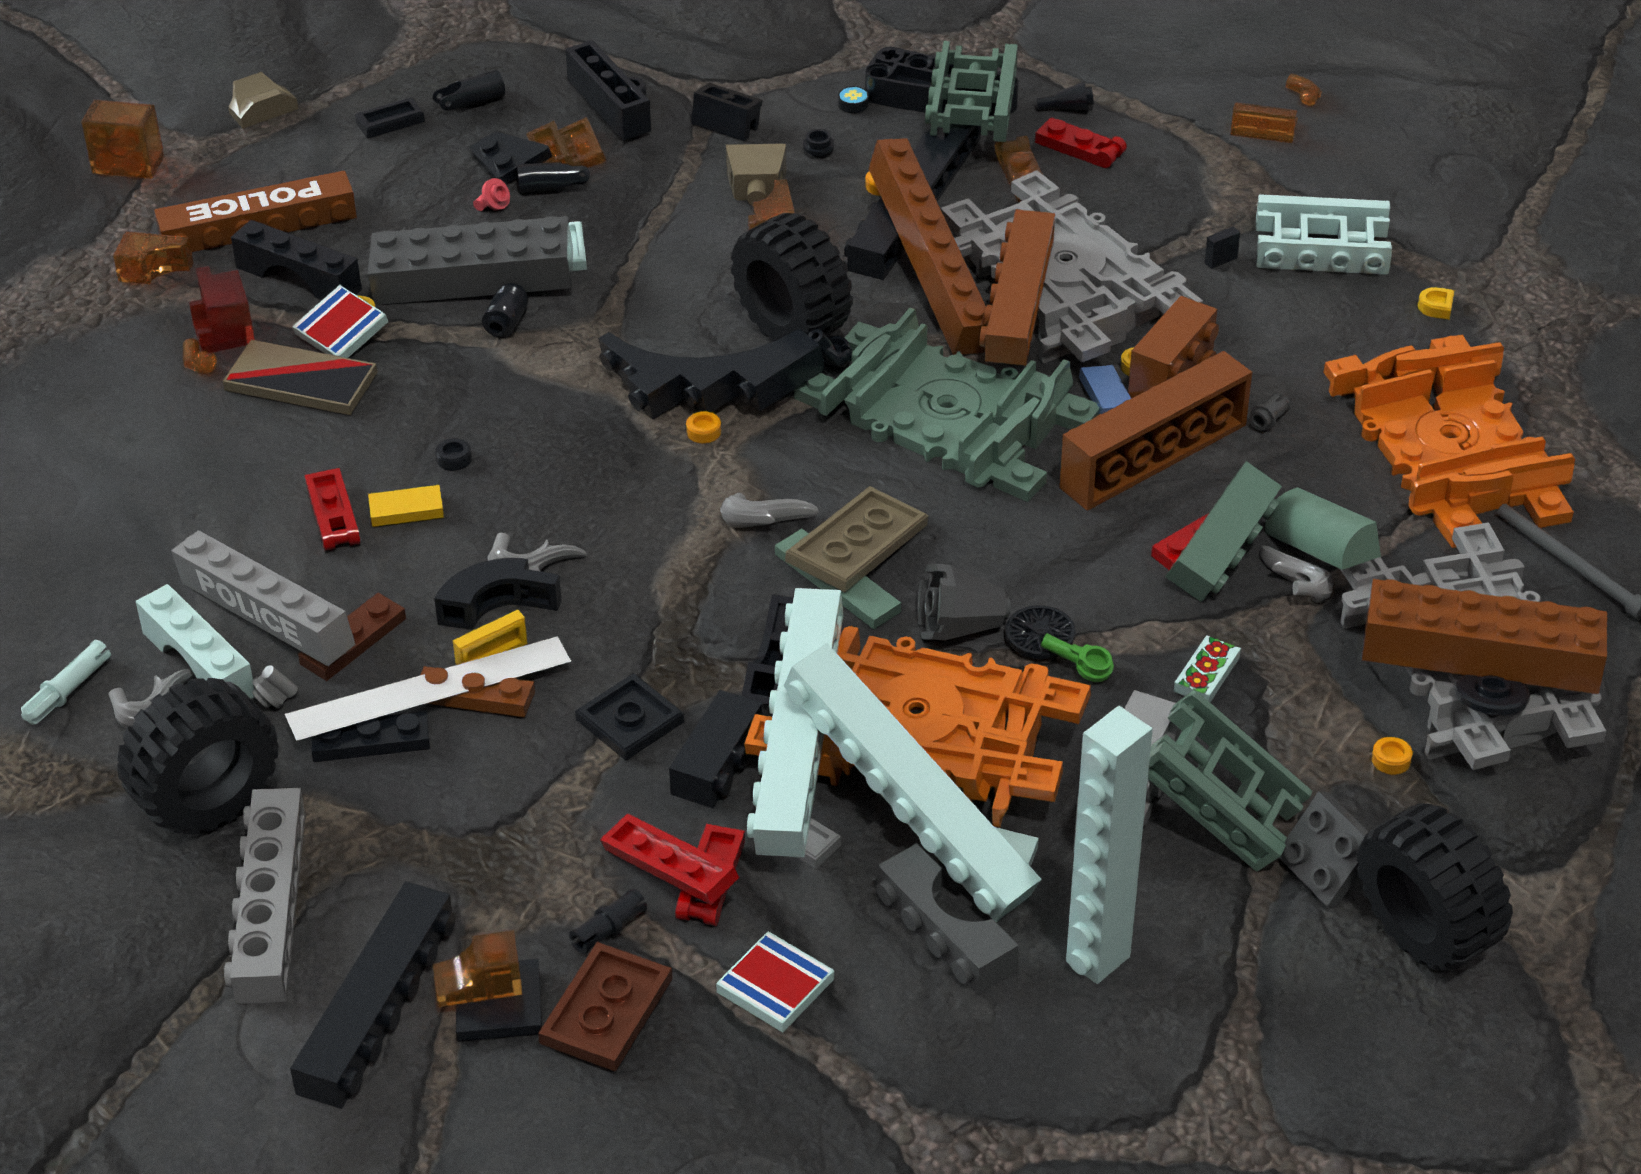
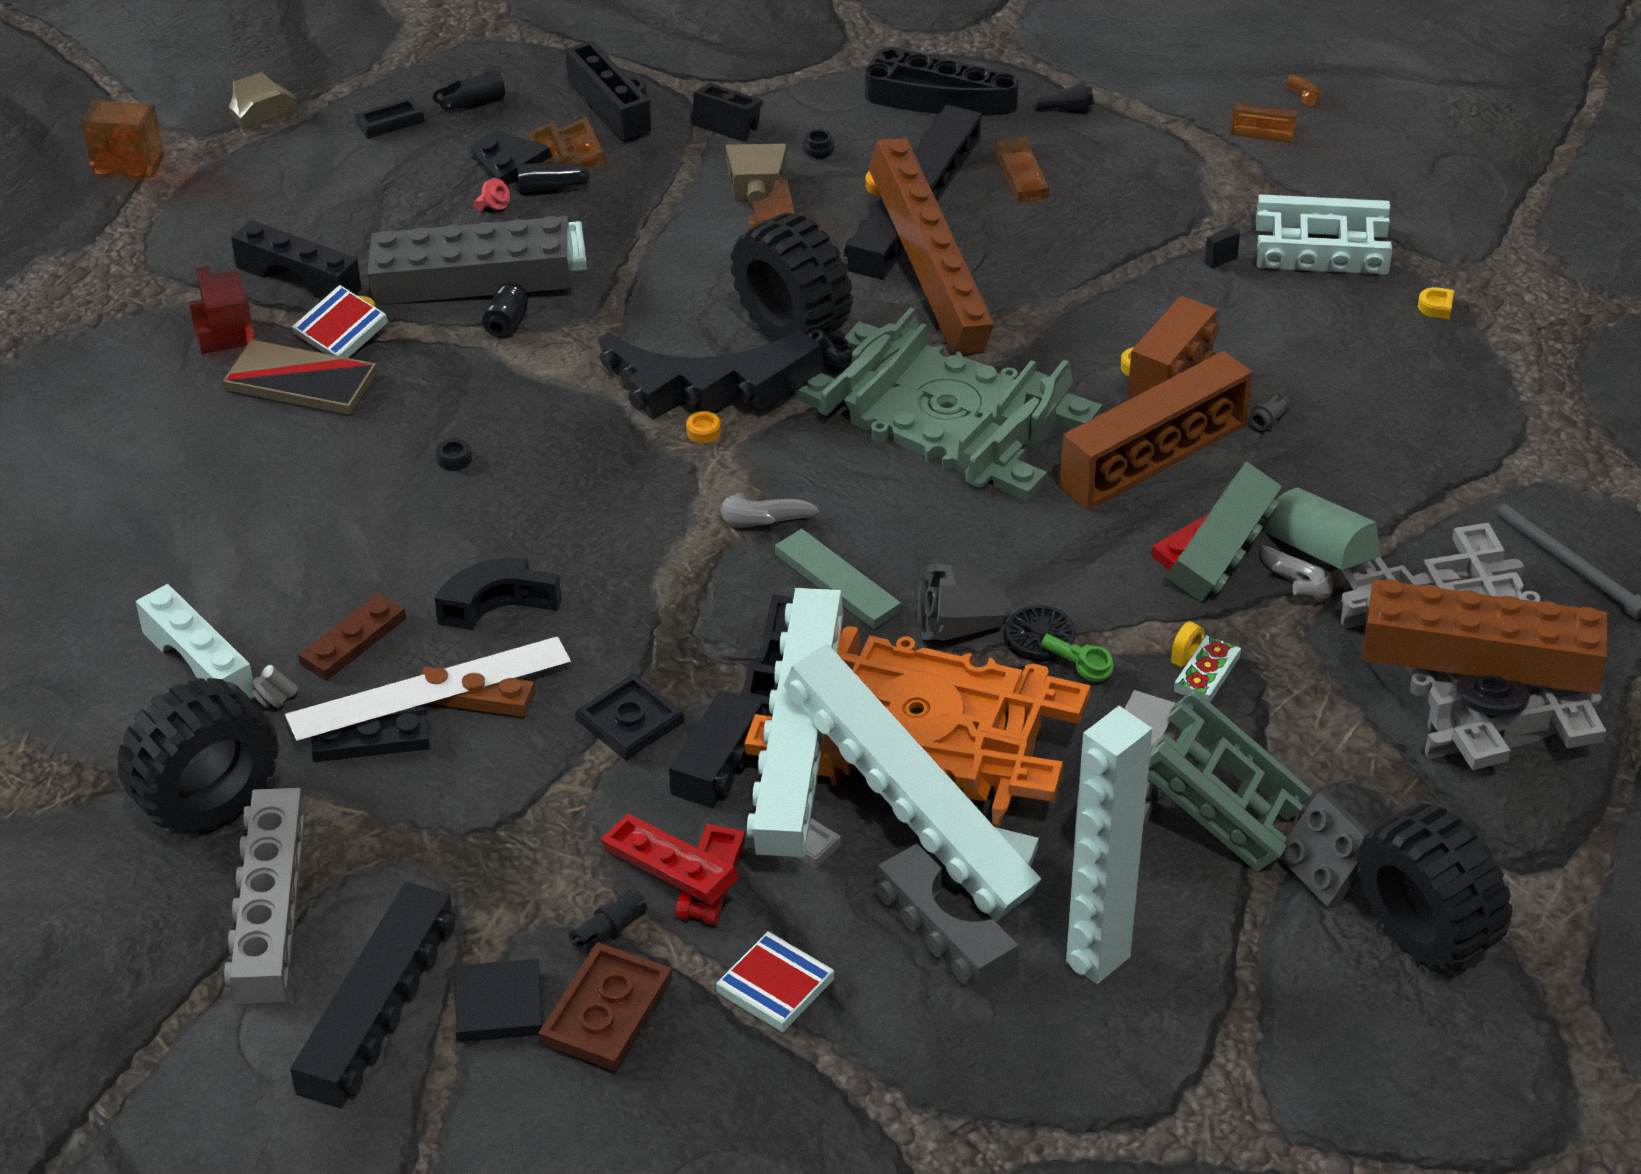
(54, 692): light aqua axle -> none
(126, 711): light grey piece -> none
(147, 256): clear orange arch -> none
(197, 360): clear orange arm -> none
(263, 597): light grey brick -> none
(281, 206): dark orange brick -> none
(332, 508): red plate -> none
(405, 505): yellow tile -> none
(481, 972): clear orange arch -> none
(492, 638): yellow tile -> none
(539, 558): light grey piece -> none
(853, 99): tile -> none
(856, 538): dark tan tile -> none
(972, 106): sand green fence -> none
(1019, 287): dark orange brick -> none
(1080, 142): red plate -> none
(1084, 266): light grey piece -> none
(1104, 386): medium blue tile -> none
(1186, 643): none -> yellow tile
(1392, 755): light orange tile -> none
(1485, 454): orange piece -> none

